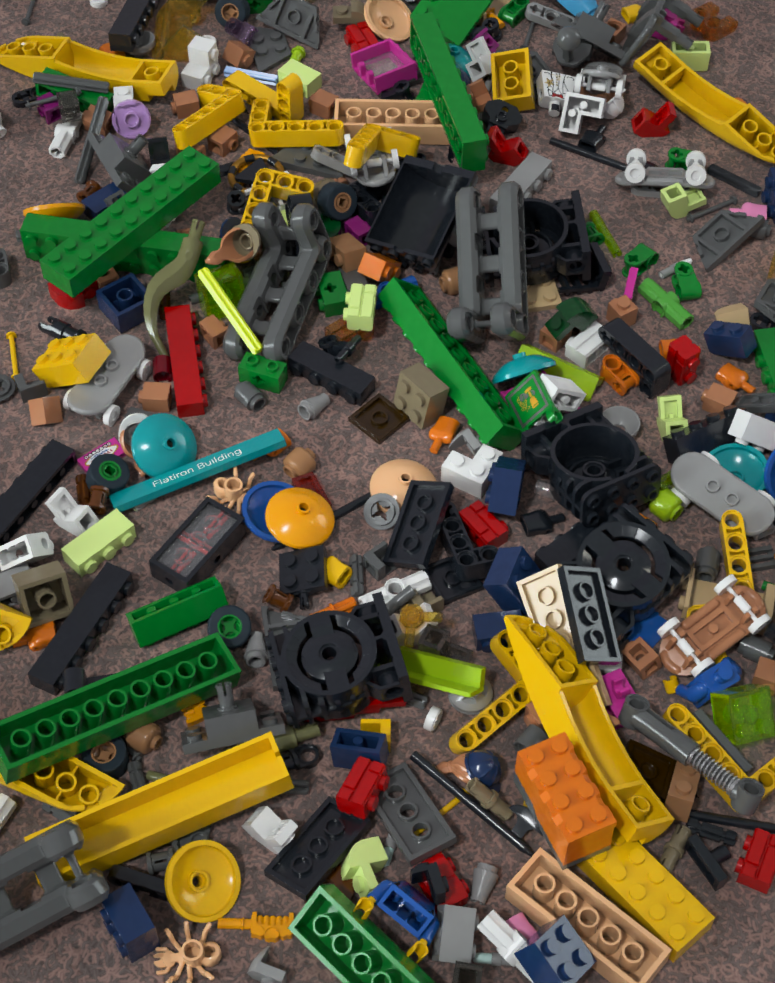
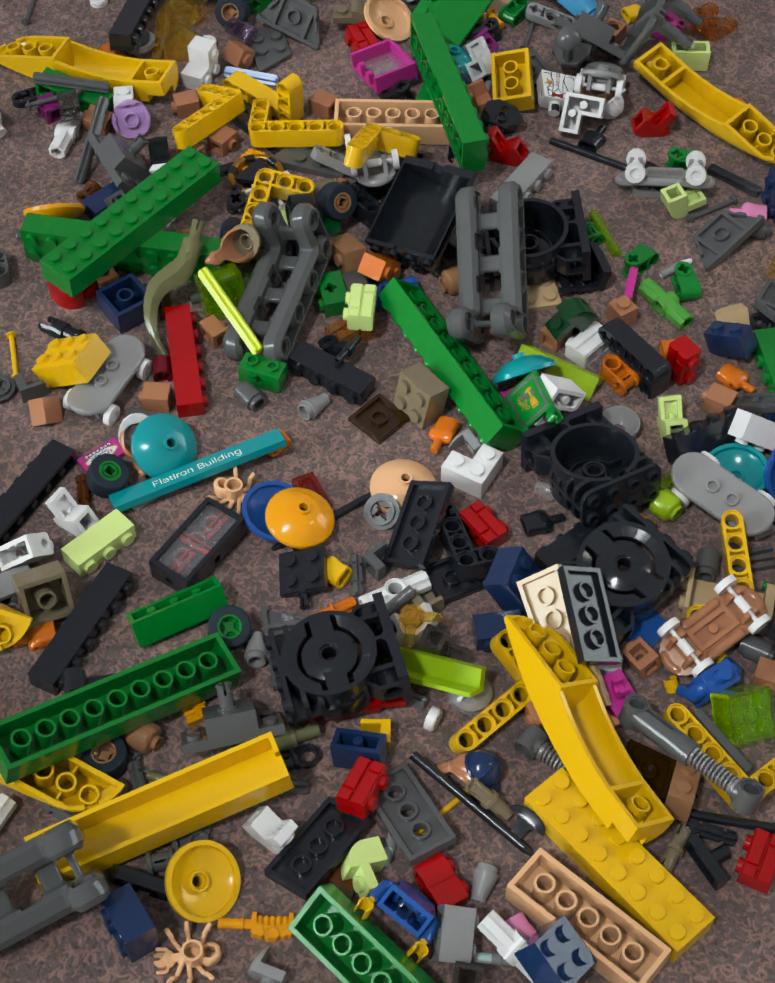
(98, 499): reddish brown bush -> none
(277, 598): reddish brown bush -> none
(298, 53): lime pin -> none
(299, 462): medium nougat head -> none
(310, 78): yellowish green brick -> none
(357, 228): magenta brick -> none
(437, 884): black bracket -> none
(506, 485): dark blue brick -> none
(563, 800): orange piece -> none

